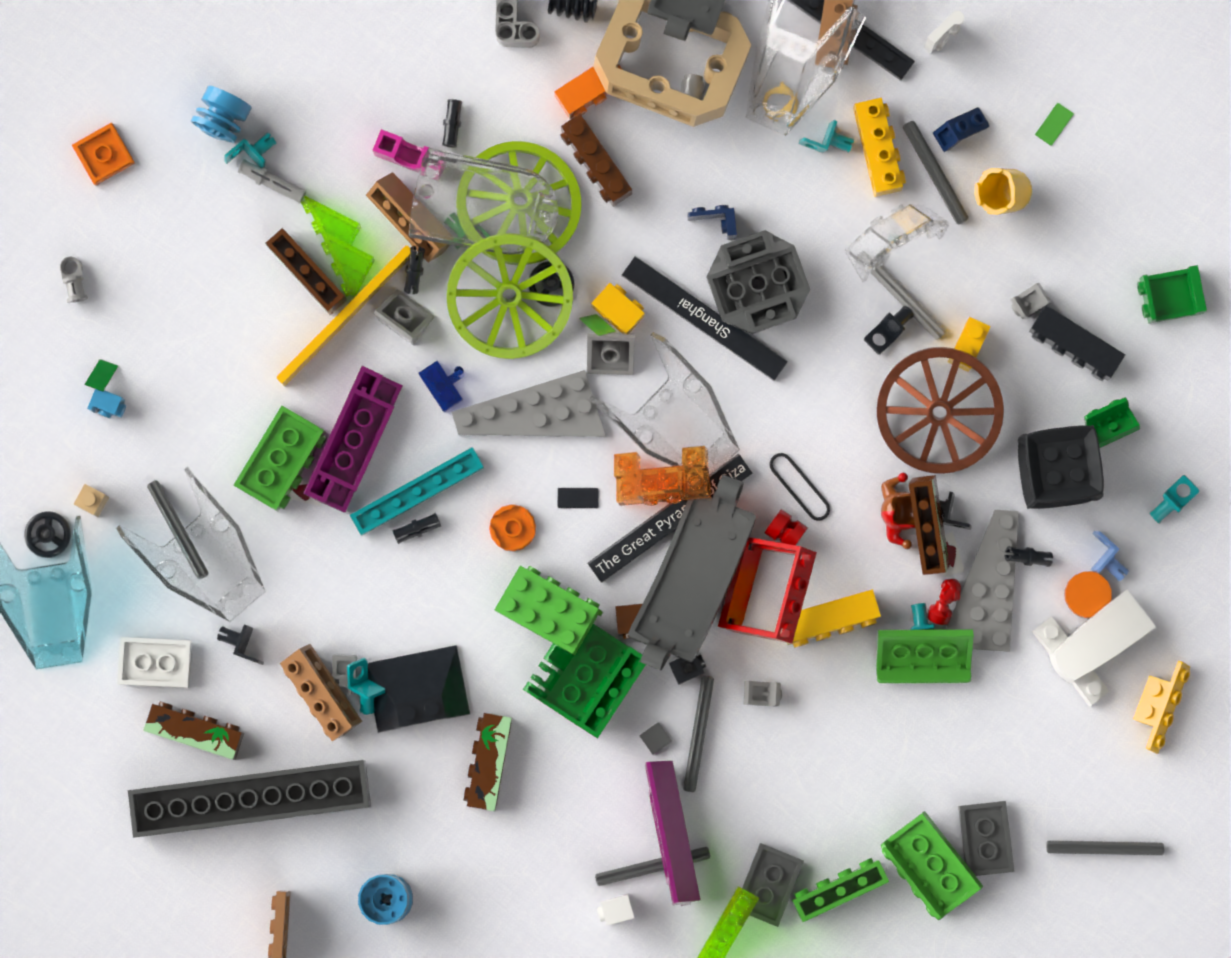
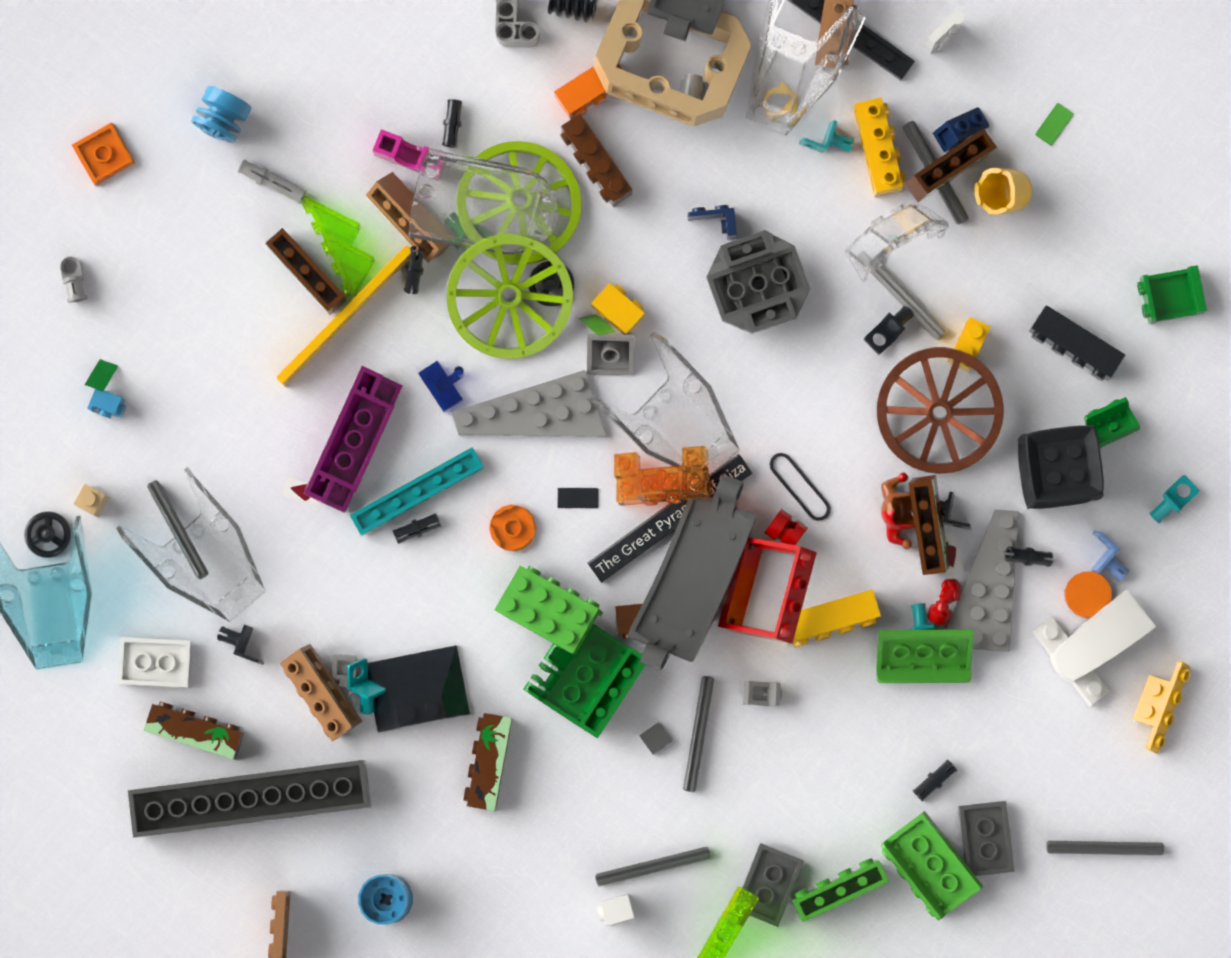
(254, 151): teal bracket -> none
(281, 459): bright green bracket -> none
(404, 316): light grey slope -> none
(672, 832): magenta slope -> none
(681, 675): black brick -> none
(704, 318): black tile -> none
(934, 780): none -> black pin
(950, 165): none -> reddish brown brick
(1030, 301): light grey bracket -> none

